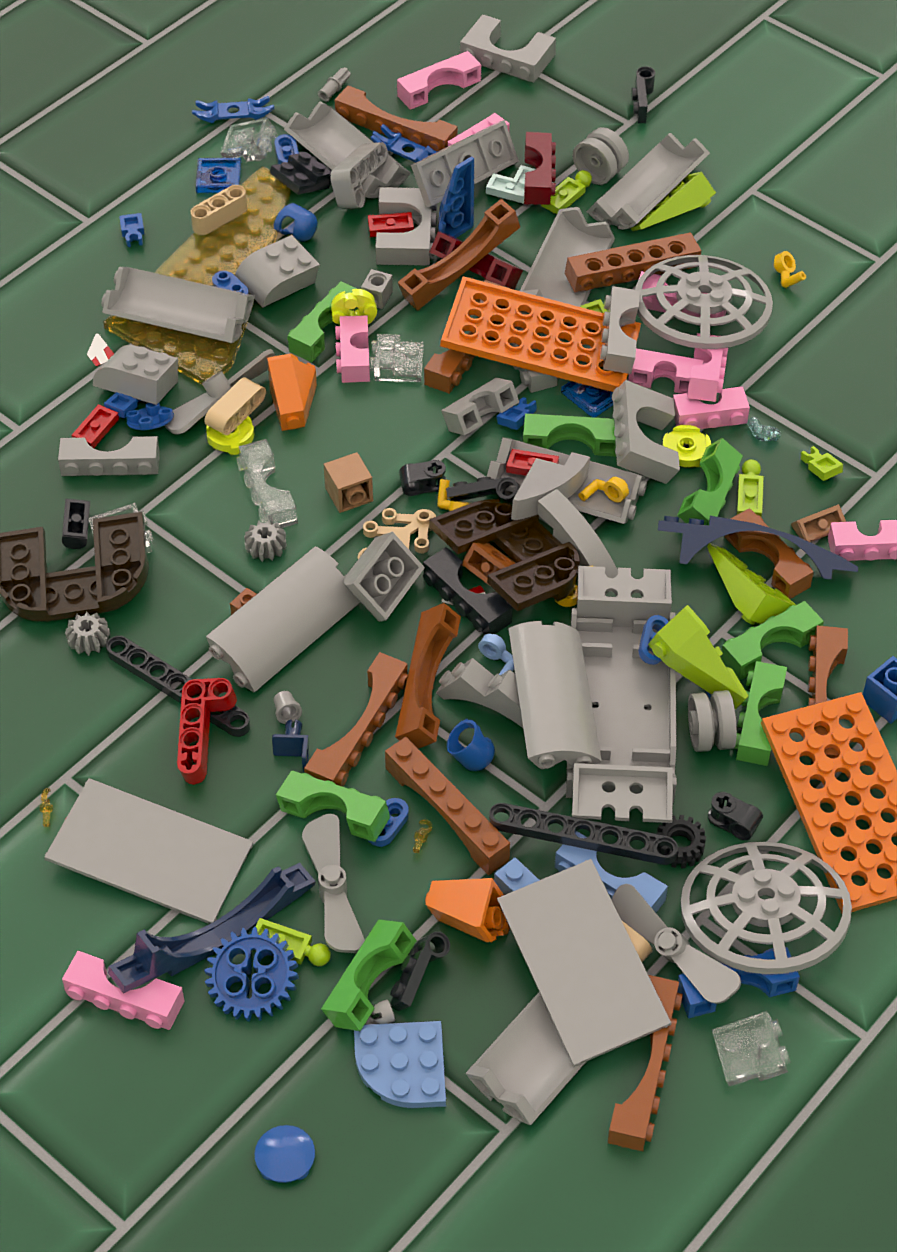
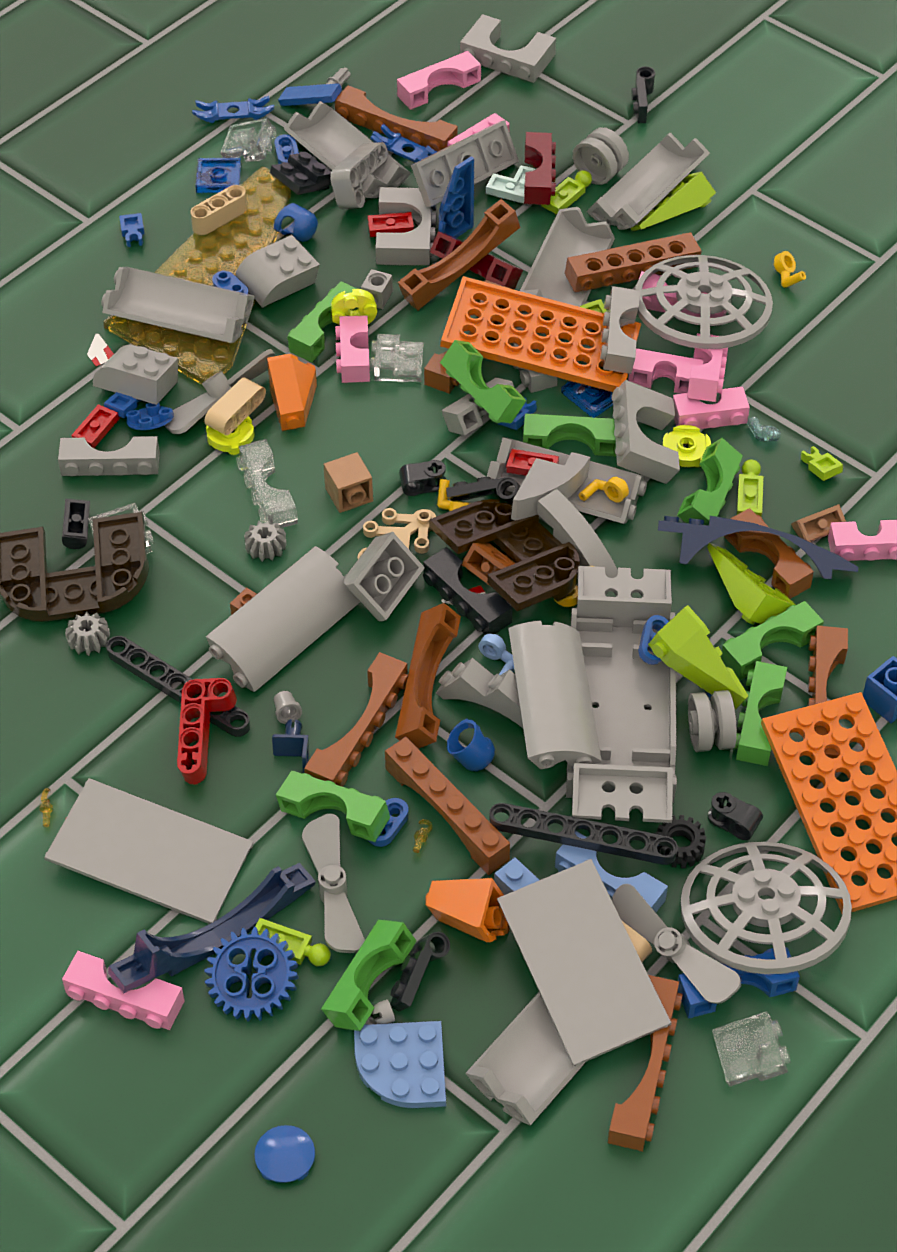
(310, 94): none -> tile
(464, 365): none -> bright green arch

